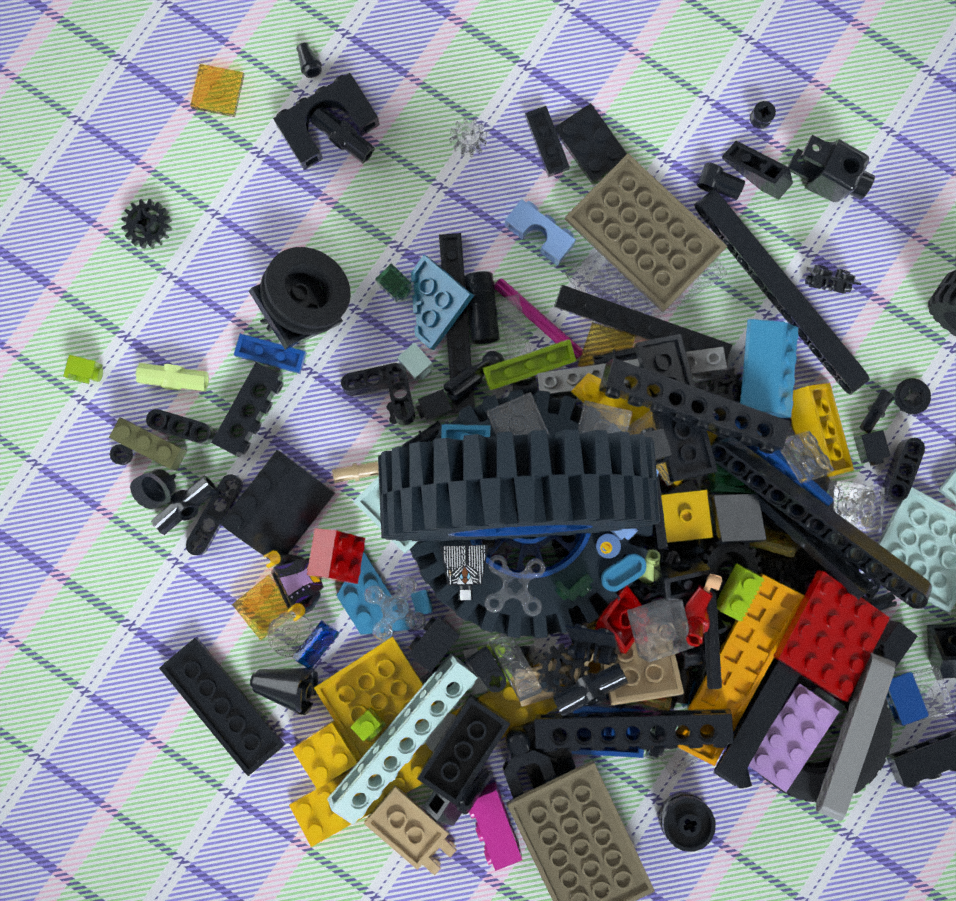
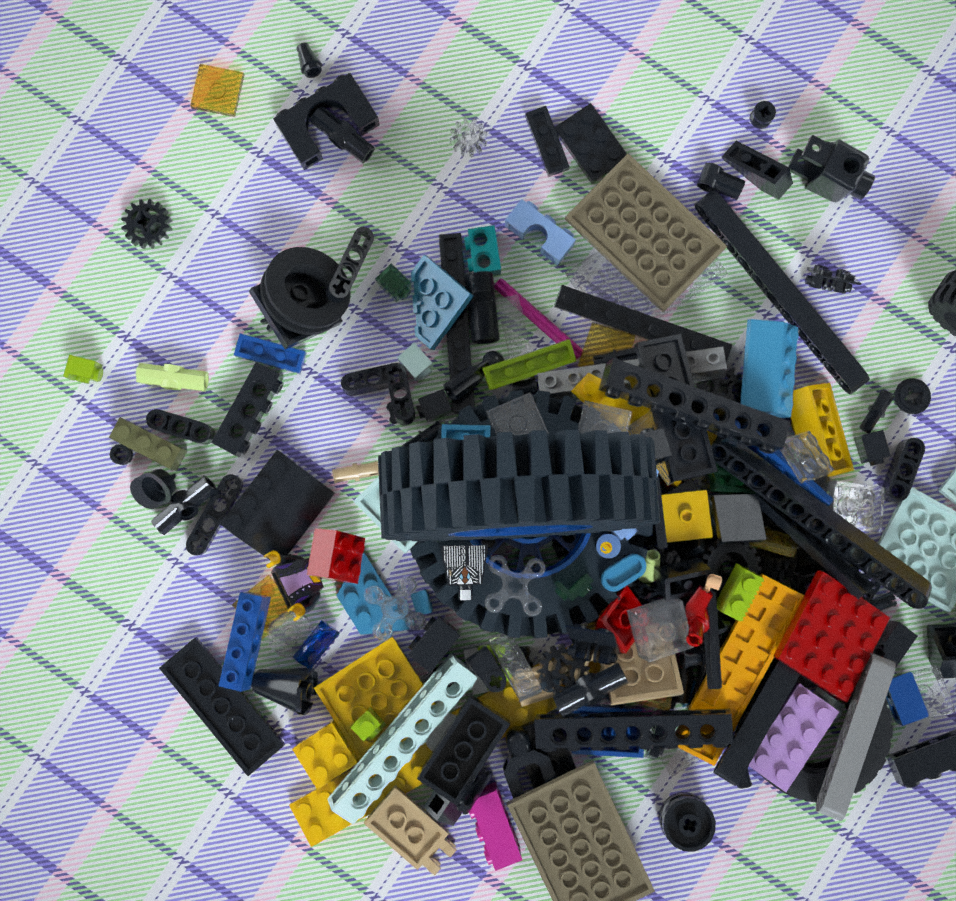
(244, 641): none -> blue brick
(348, 263): none -> black beam
(487, 251): none -> teal brick

